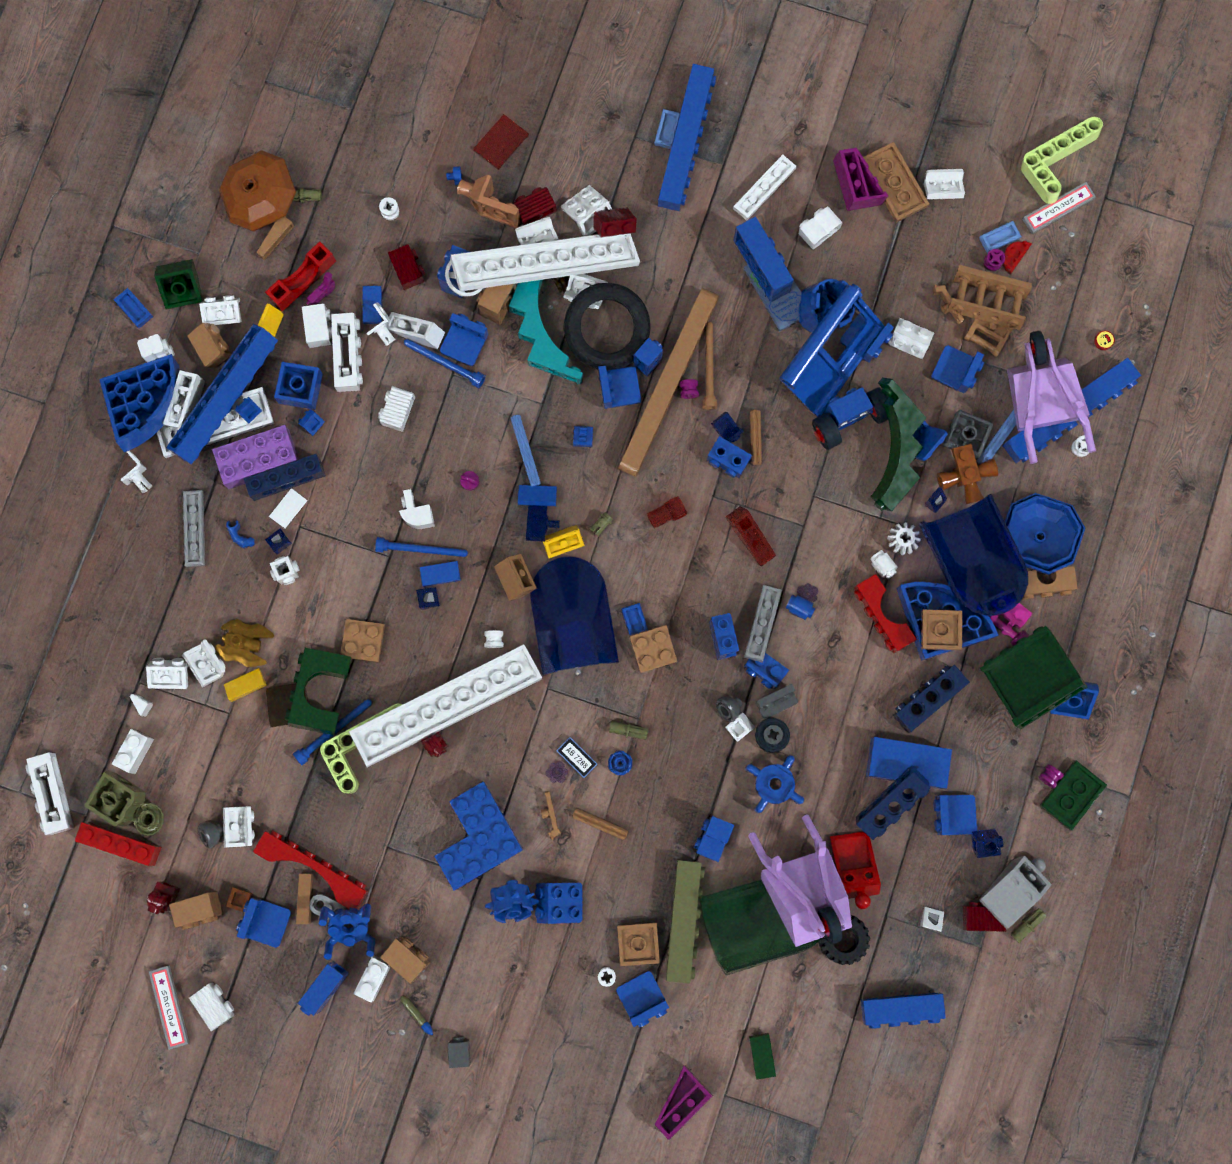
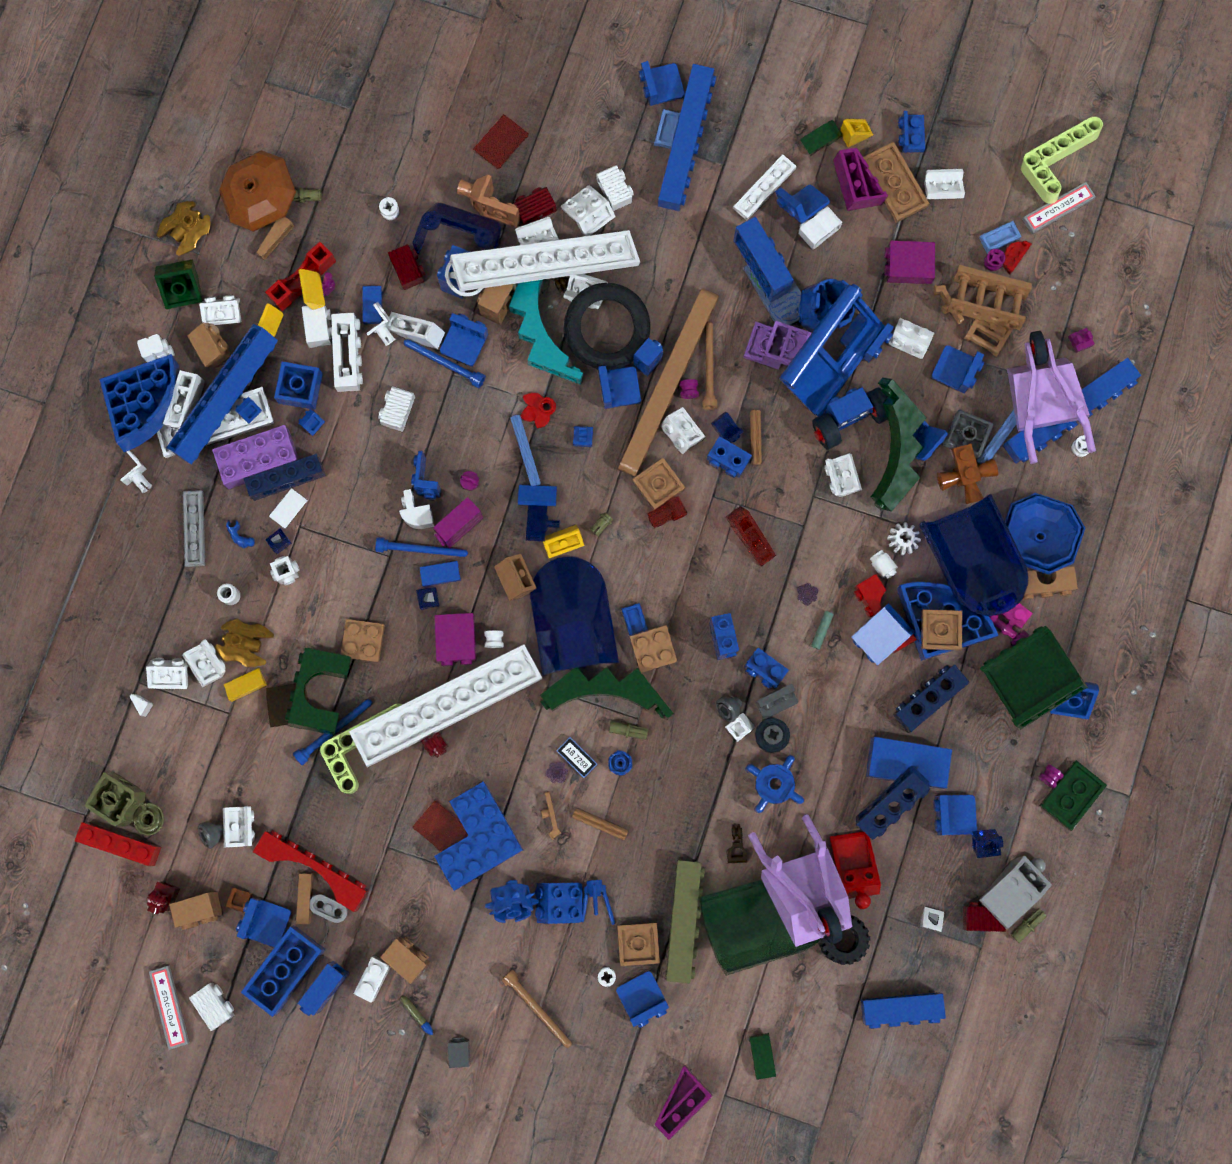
(54, 821): white brick -> none
(132, 751): white brick -> none
(133, 308): blue tile -> none
(185, 225): none -> pearl gold piece
(224, 591): none -> white brick
(283, 970): none -> blue brick
(312, 289): none -> yellow slope
(344, 935): blue plate -> none
(428, 489): none -> blue bracket
(440, 827): none -> clear red piece
(455, 639): none -> magenta brick
(456, 175): blue tile -> none
(457, 523): none -> magenta brick
(485, 230): none -> clear blue windscreen
(512, 981): none -> medium nougat piece
(535, 409): none -> red plate
(594, 890): none -> blue plant
(614, 187): none -> white brick
(614, 222): dark red brick -> none
(632, 688): none -> dark green arch
(658, 484): none -> medium nougat plate
(661, 83): none -> blue bracket
(682, 430): none -> white bracket
(714, 838): blue brick -> none
(737, 831): none -> dark brown piece
(762, 623): light grey tile -> none
(775, 344): none -> medium lavender bracket
(800, 607): blue brick -> none
(803, 203): none -> blue bracket
(821, 137): none -> dark green slope
(822, 630): none -> sand green piece
(843, 475): none -> white bracket
(855, 131): none -> yellow slope
(882, 634): none -> panel
(910, 262): none -> magenta brick
(912, 132): none -> blue bracket
(936, 500): clear blue slope -> none
(1081, 340): none -> magenta tile
(1104, 340): tile -> none

